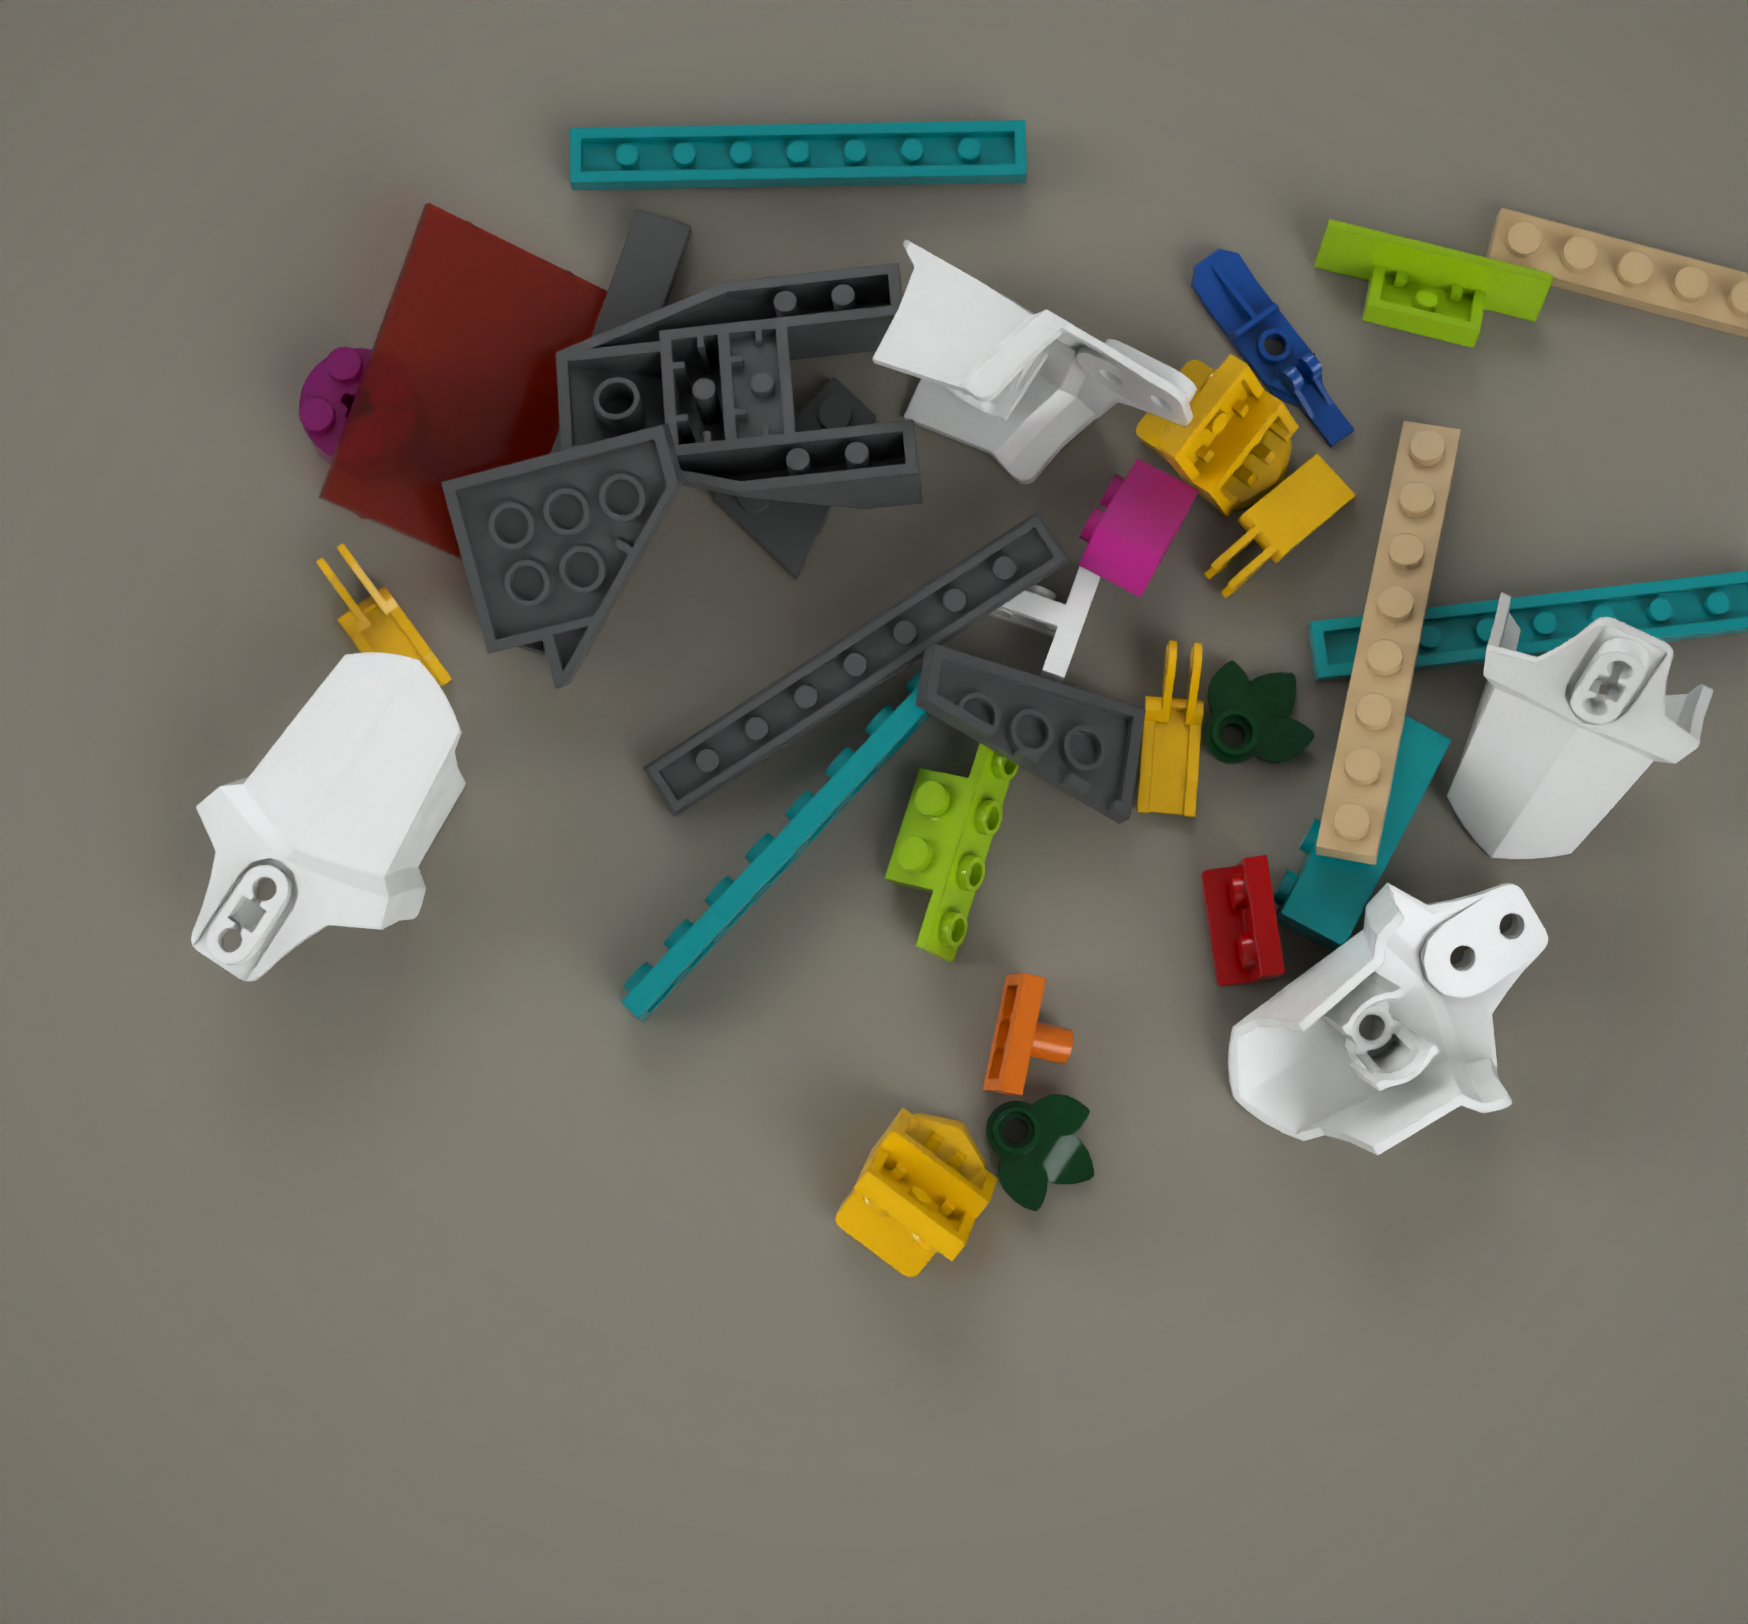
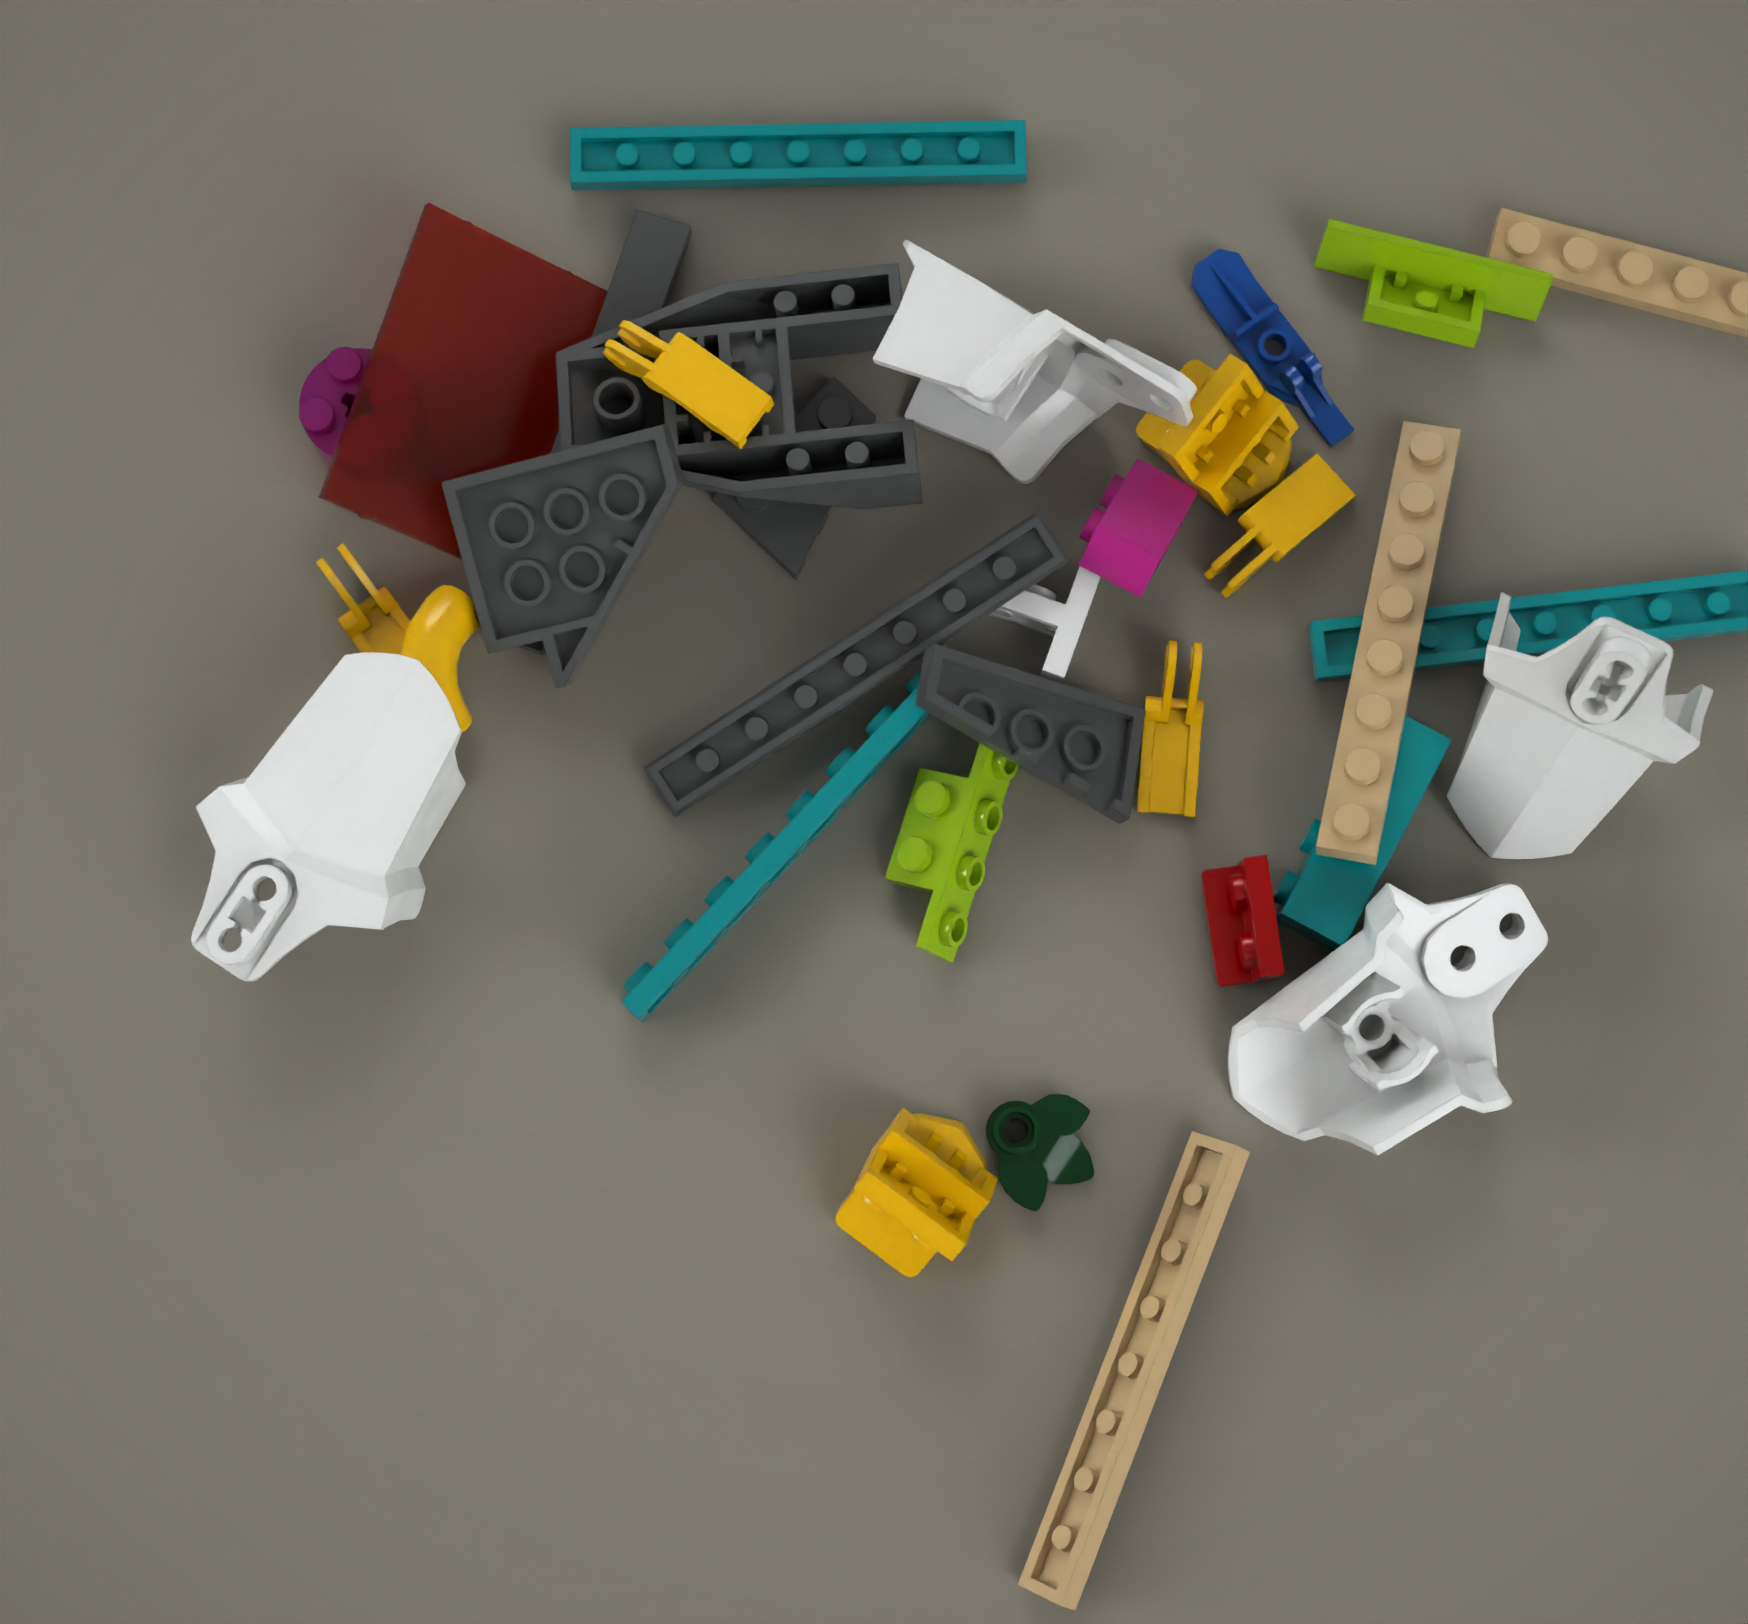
(436, 640): none -> yellow cylinder
(693, 380): none -> yellow arm
(1022, 1037): orange tile -> none
(1133, 1370): none -> tan plate
(1260, 713): dark green plate -> none

